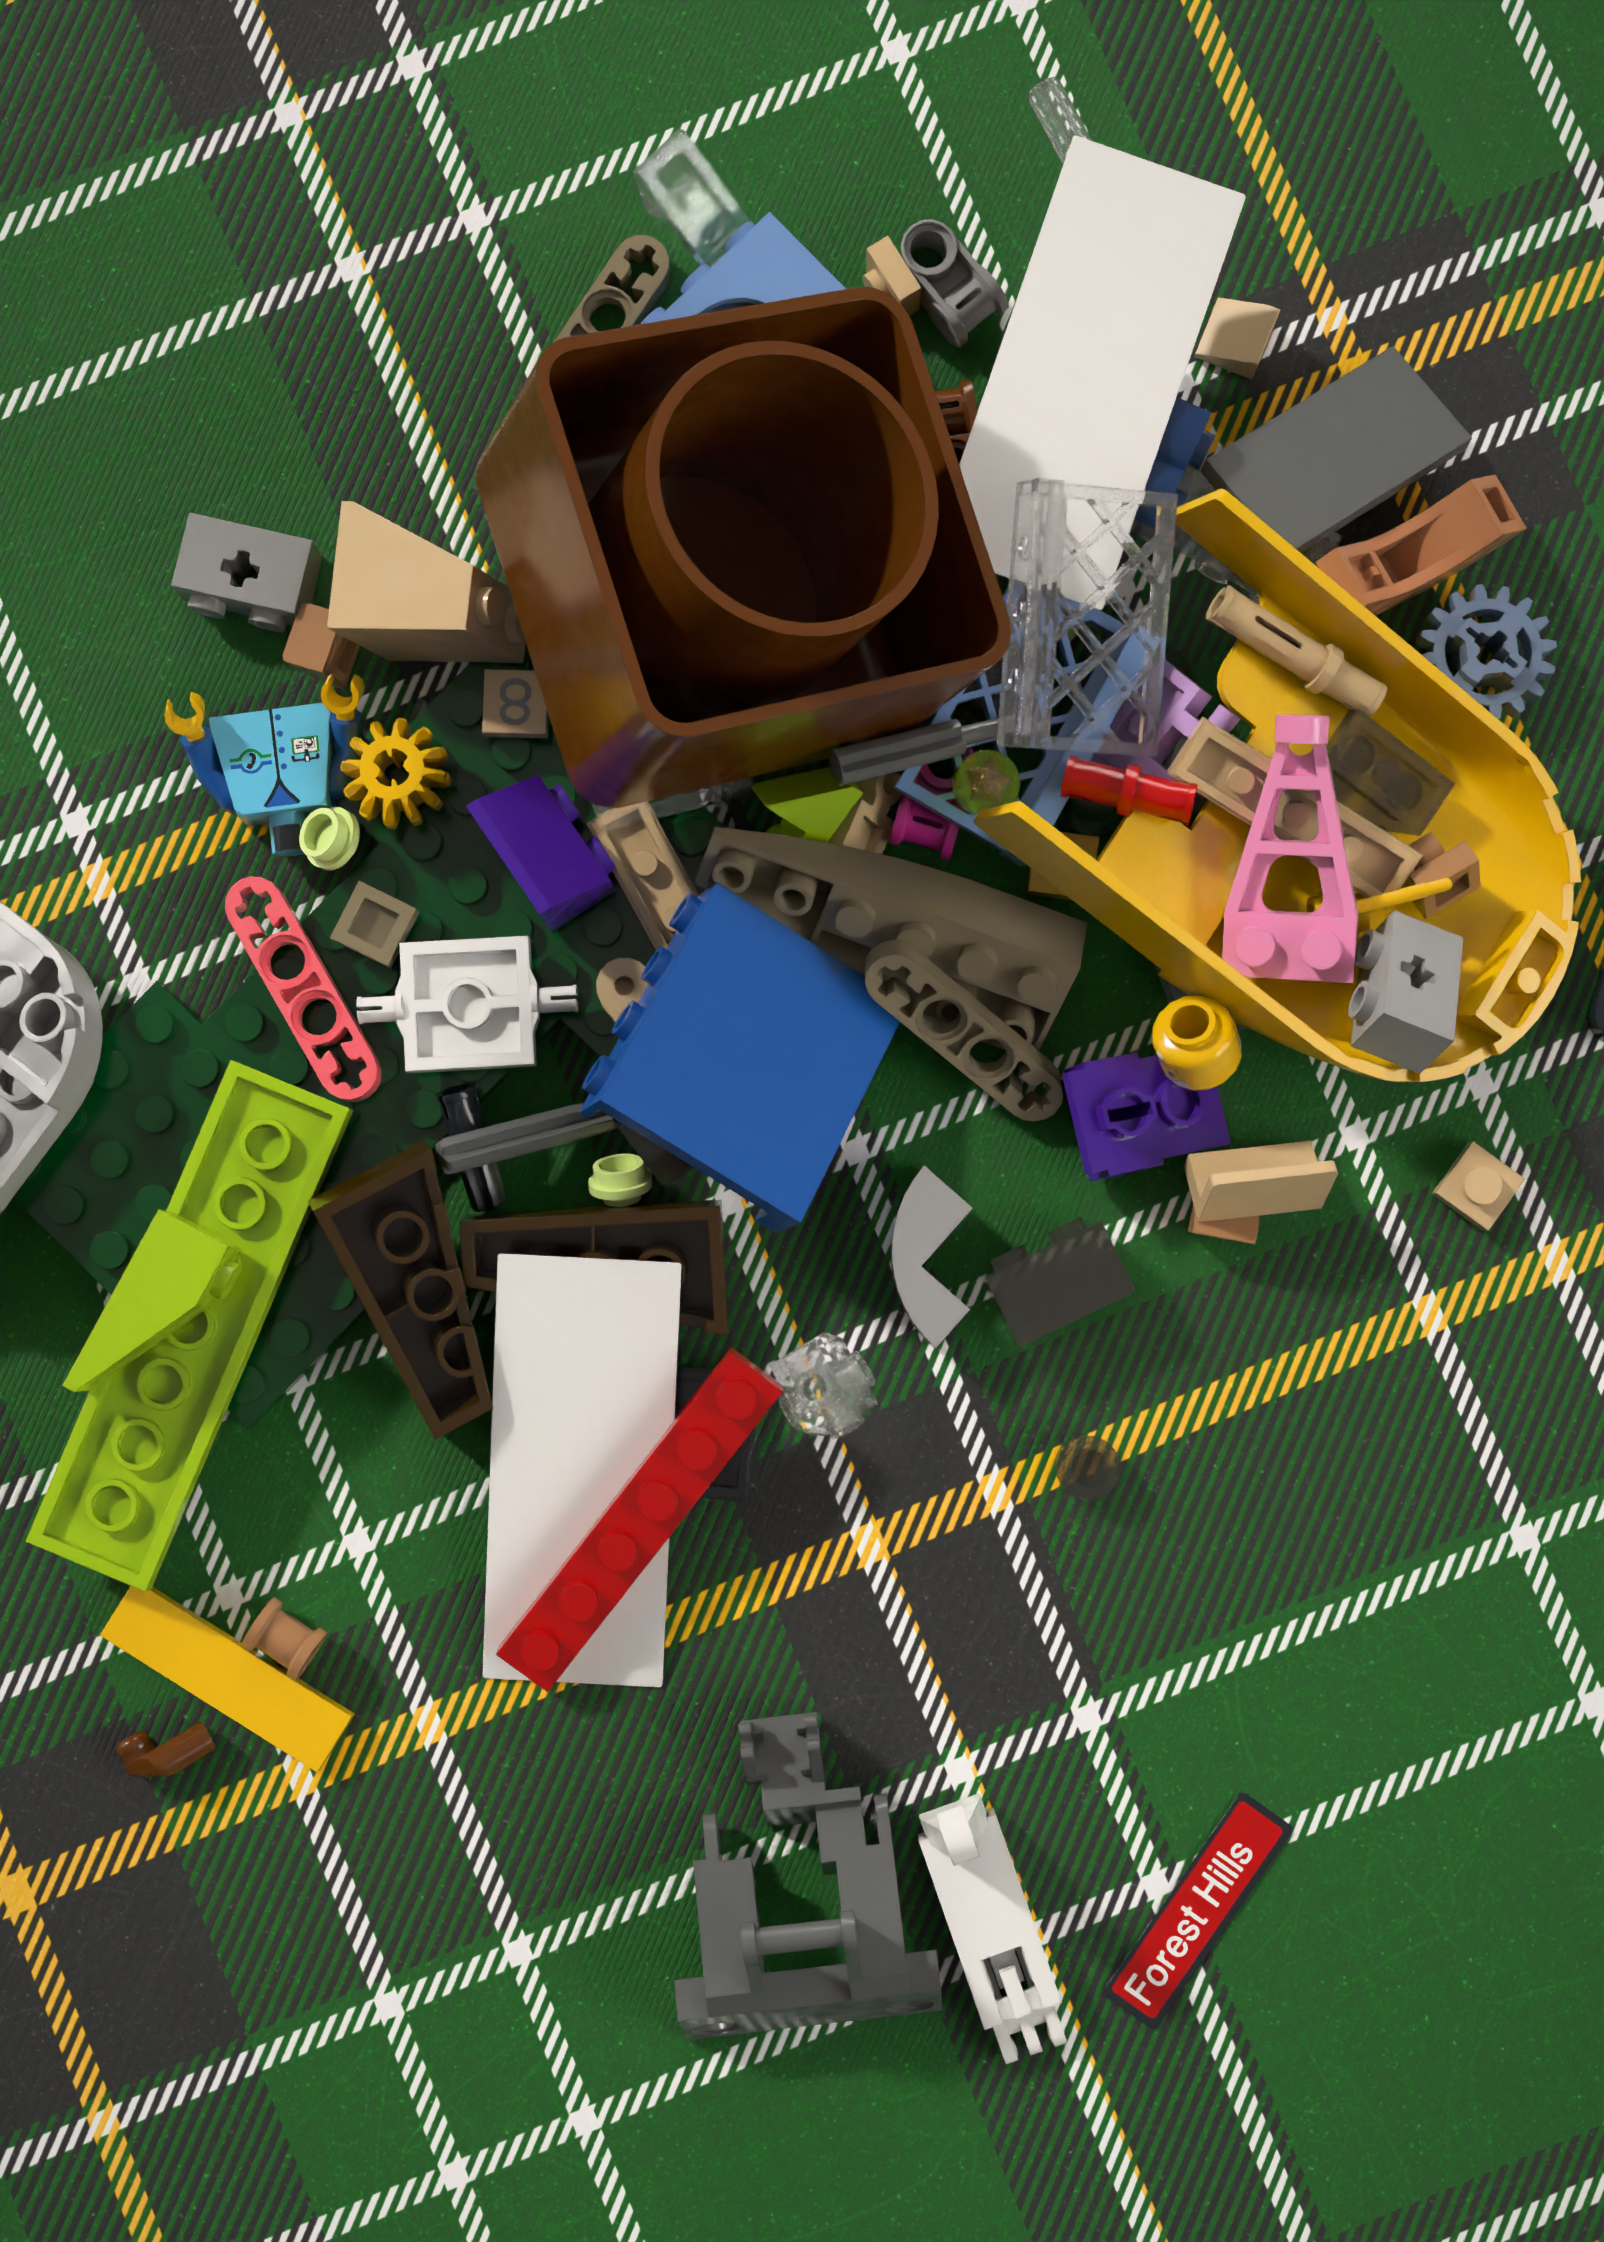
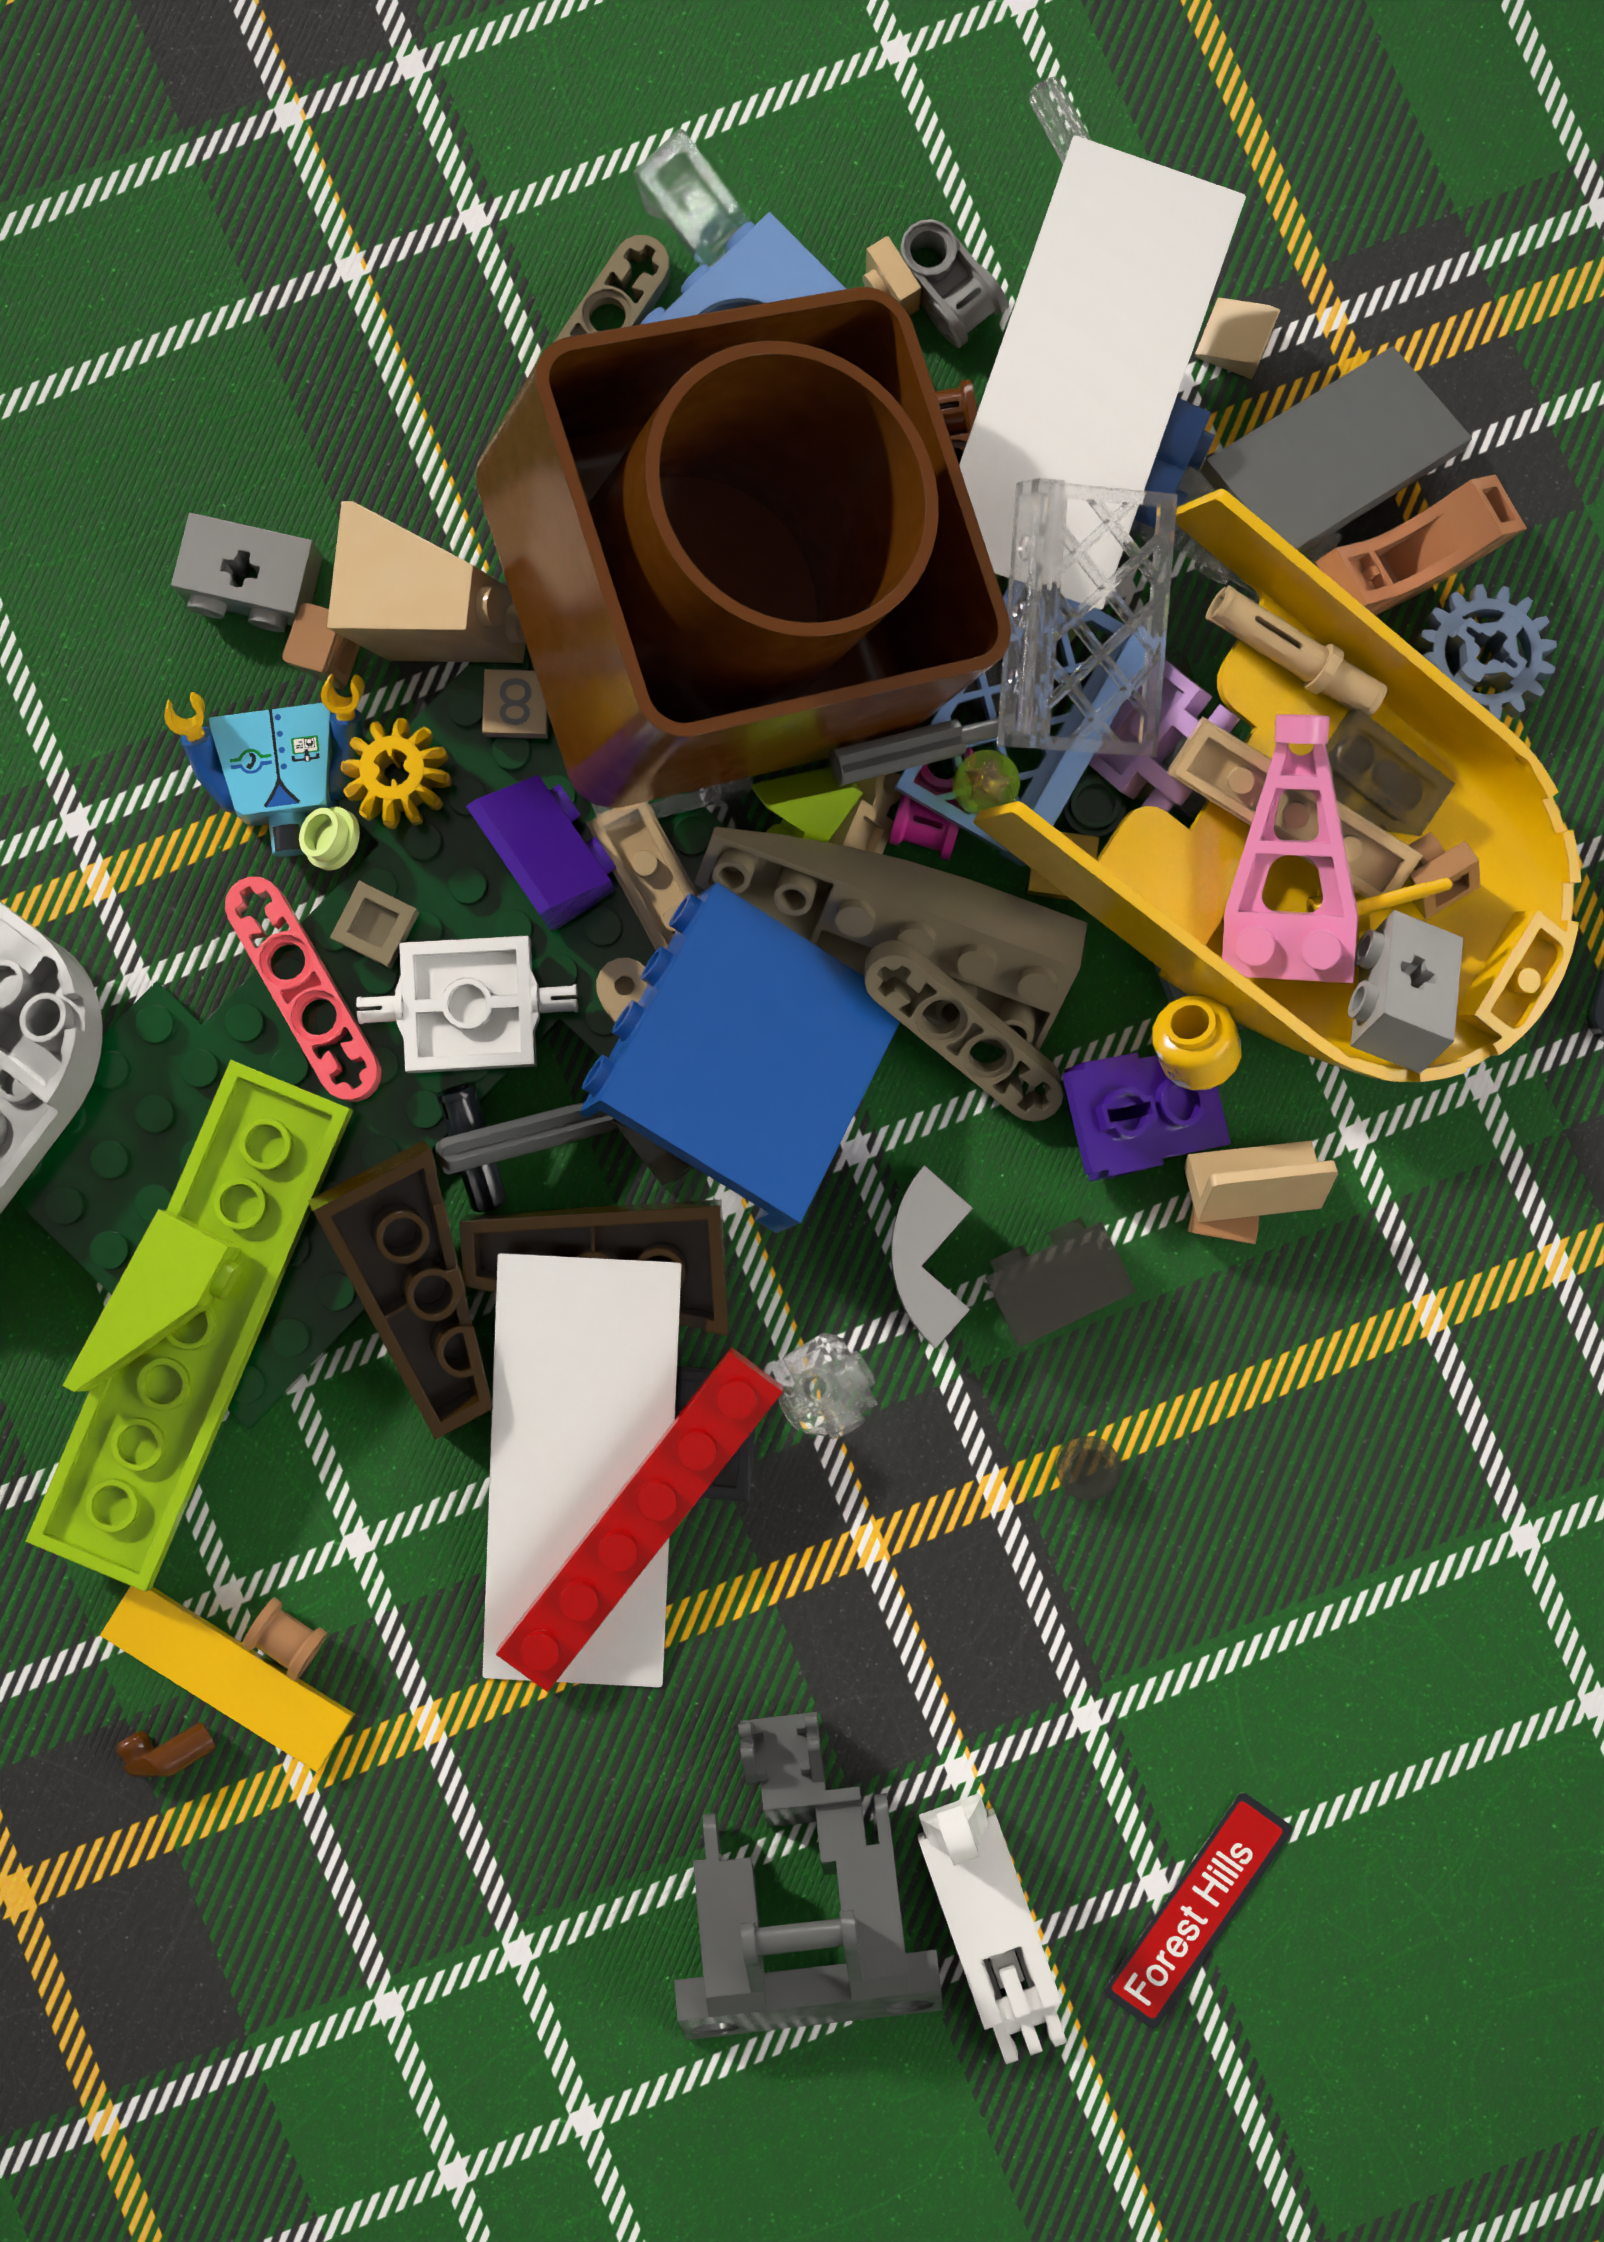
(619, 1179): yellowish green plate -> none
(1128, 790): red pin -> none
(1478, 1186): tan plate -> none

